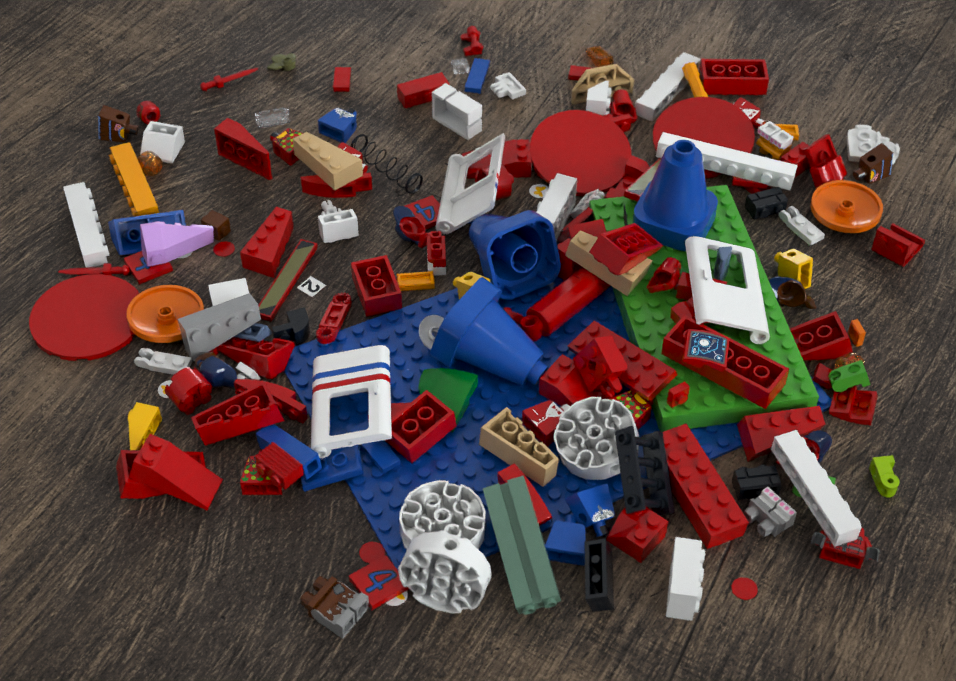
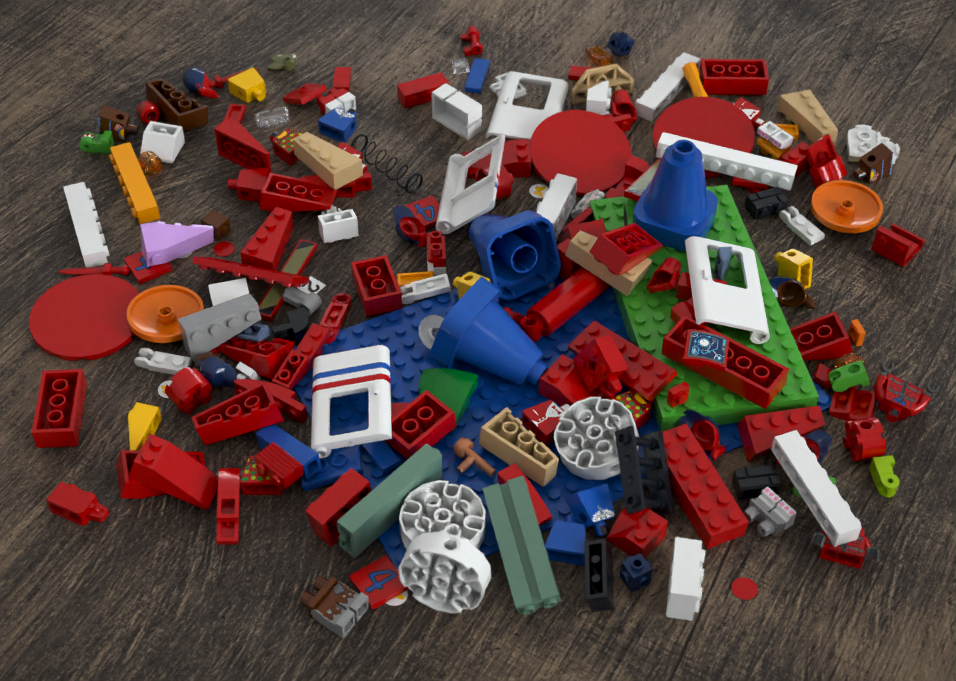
(59, 408): none -> red brick
(76, 504): none -> red hinge
(97, 142): none -> bright green leg
(126, 231): blue wedge -> none
(175, 105): none -> reddish brown wedge
(198, 82): none -> dark blue hair
(228, 506): none -> red slope
(236, 112): none -> red tile
(247, 86): none -> yellow torso
(249, 183): none -> red torso
(250, 271): none -> red plate
(295, 194): none -> red slope
(301, 299): none -> light grey piece
(301, 360): none -> red slope
(304, 94): none -> red plate
(335, 503): none -> red brick
(336, 99): none -> hips
(371, 552): red sticker -> none
(383, 504): none -> sand green brick
(425, 288): none -> white hinge
(464, 448): none -> nougat piece
(519, 121): none -> white piece
(620, 43): none -> dark blue brick
(636, 572): none -> dark blue brick
(705, 431): none -> red hair
(808, 114): none -> tan wedge
(864, 439): none -> red brick
(898, 396): none -> red torso

